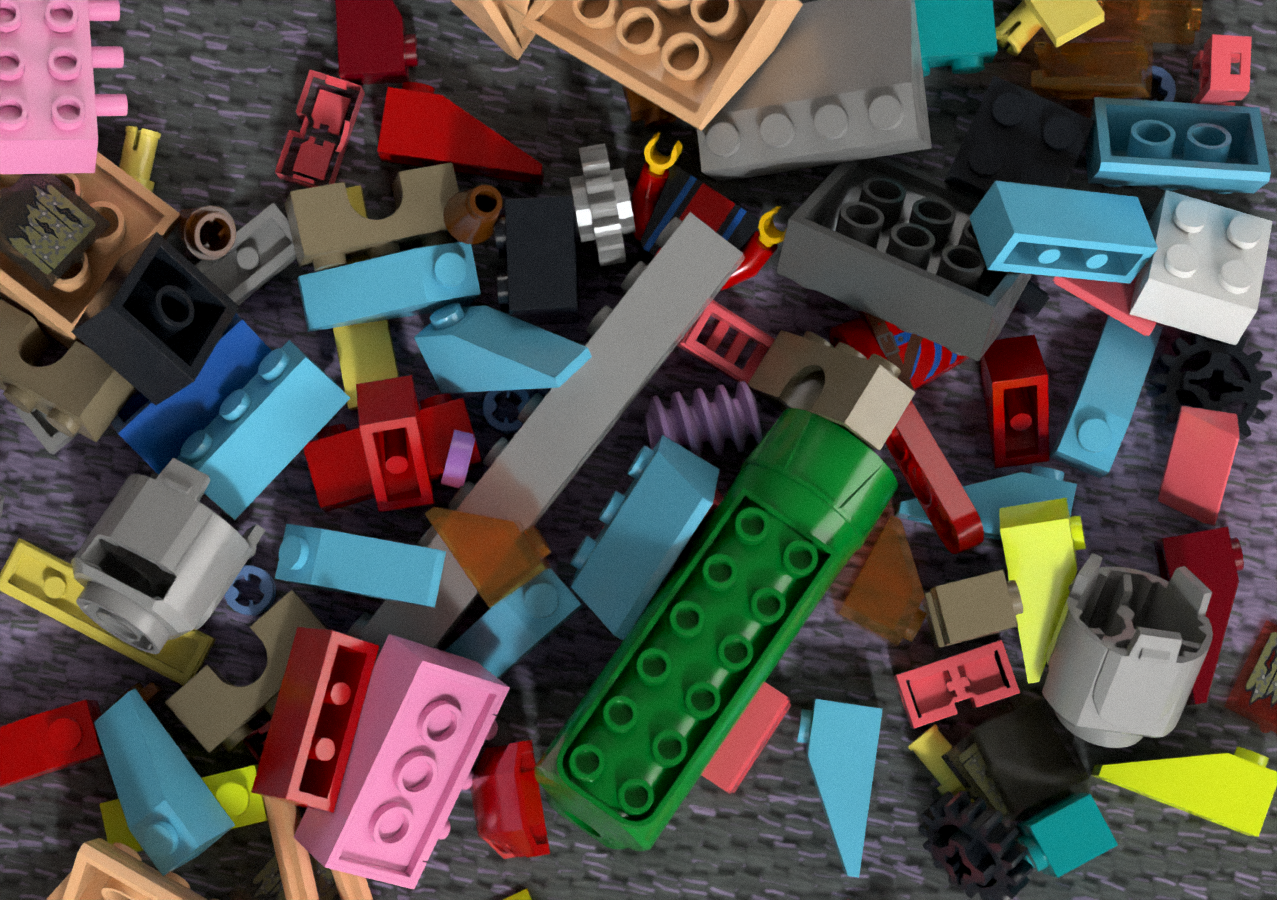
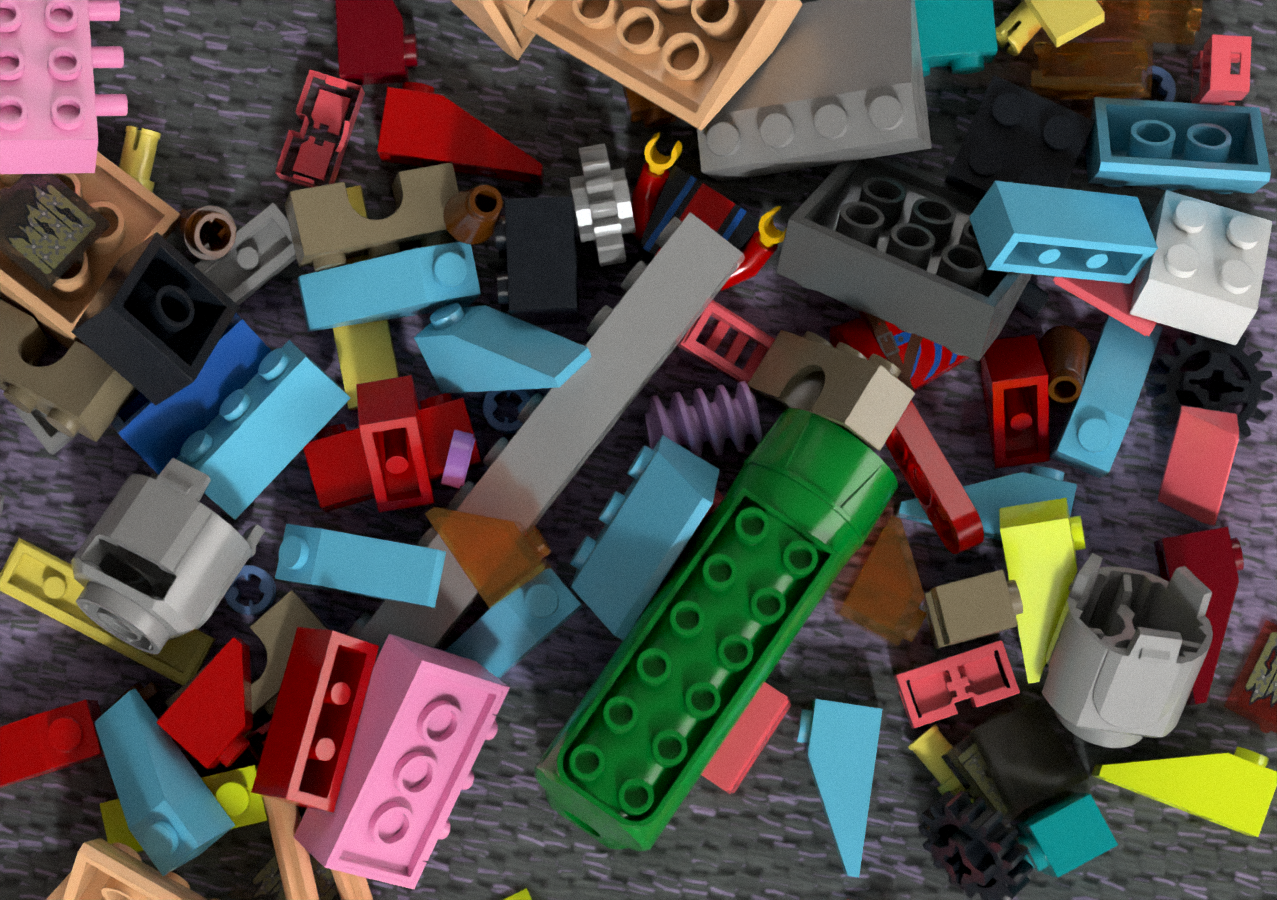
(215, 709): none -> red slope
(509, 801): red slope -> none
(1066, 361): none -> reddish brown cone

